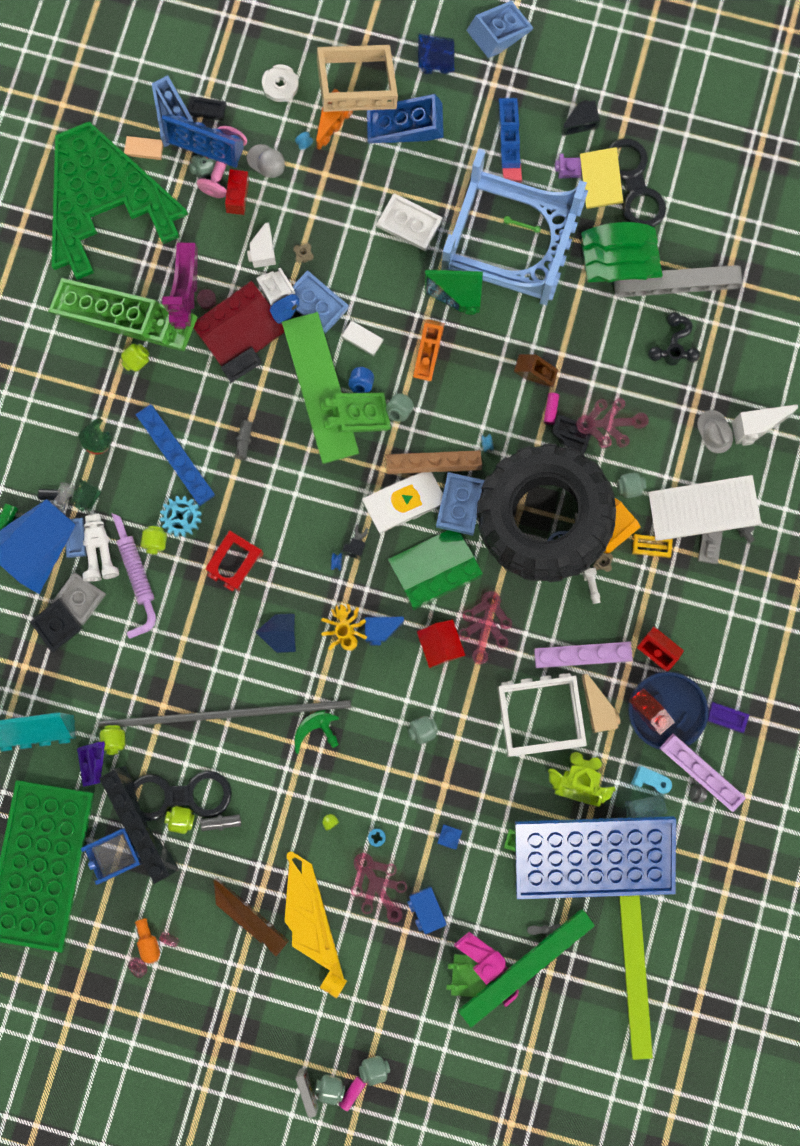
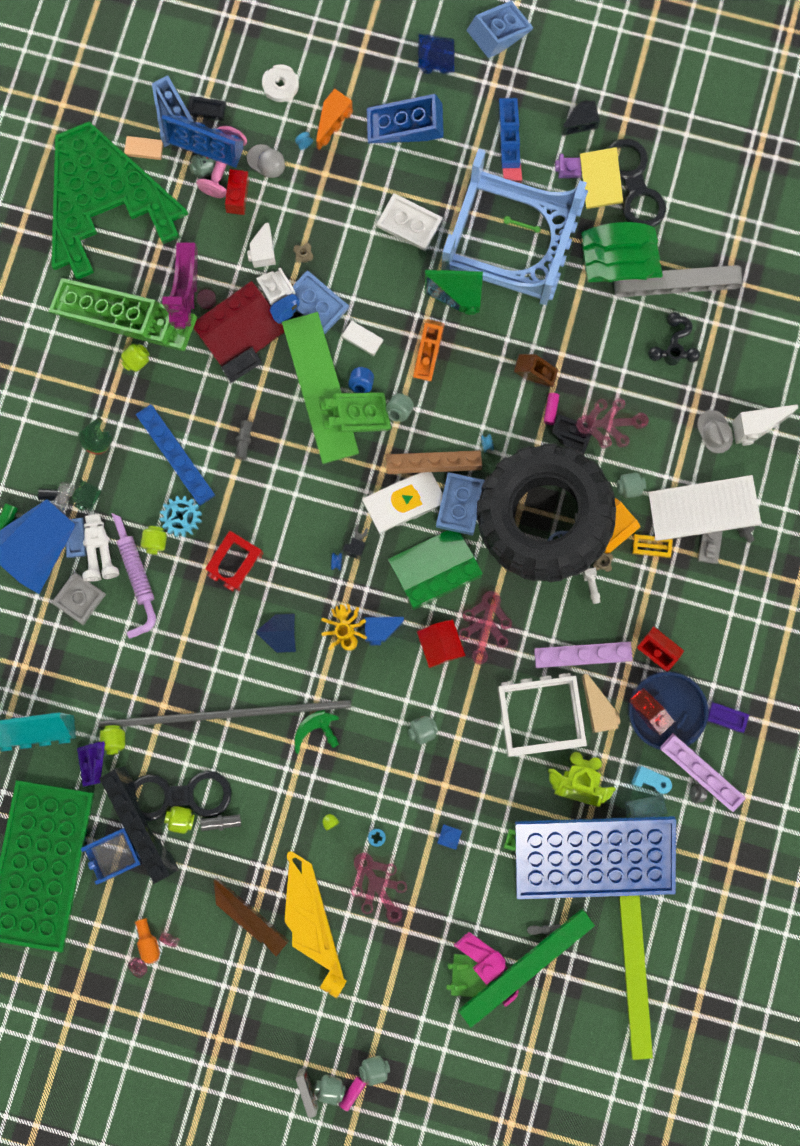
(56, 625): black tile -> none
(356, 100): tan window -> none
(427, 910): blue brick -> none

